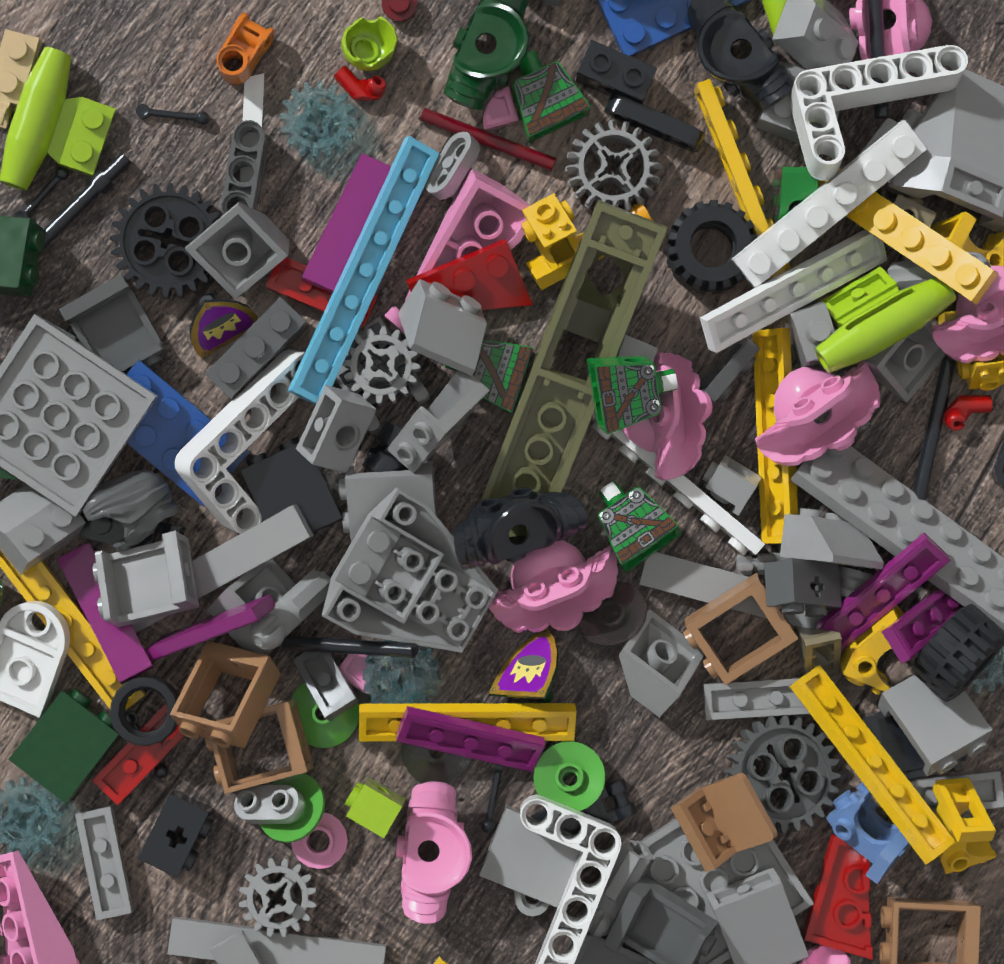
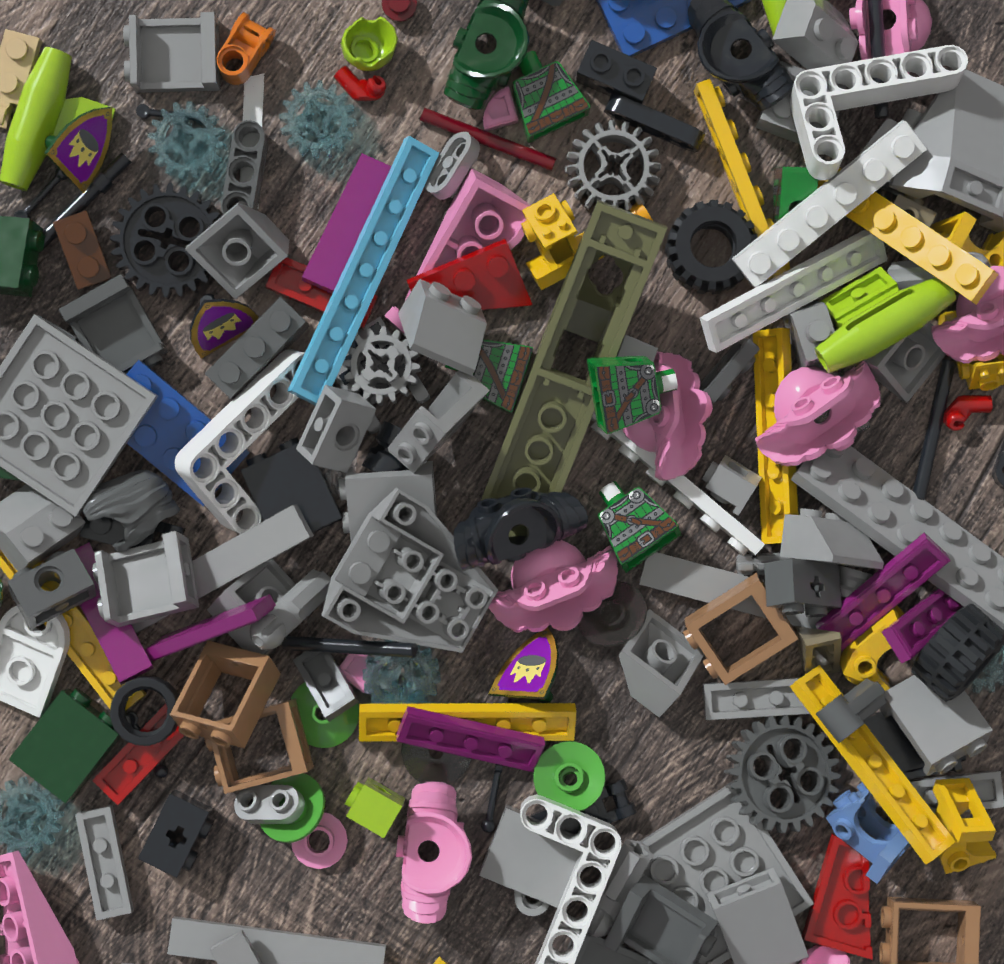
(41, 605): none -> dark grey brick
(82, 146): none -> shield
(82, 249): none -> reddish brown plate
(172, 54): none -> light grey panel
(183, 126): none -> clear light blue gear
(264, 887): light grey gear -> none
(723, 820): medium nougat bracket -> none
(849, 711): none -> dark grey piece

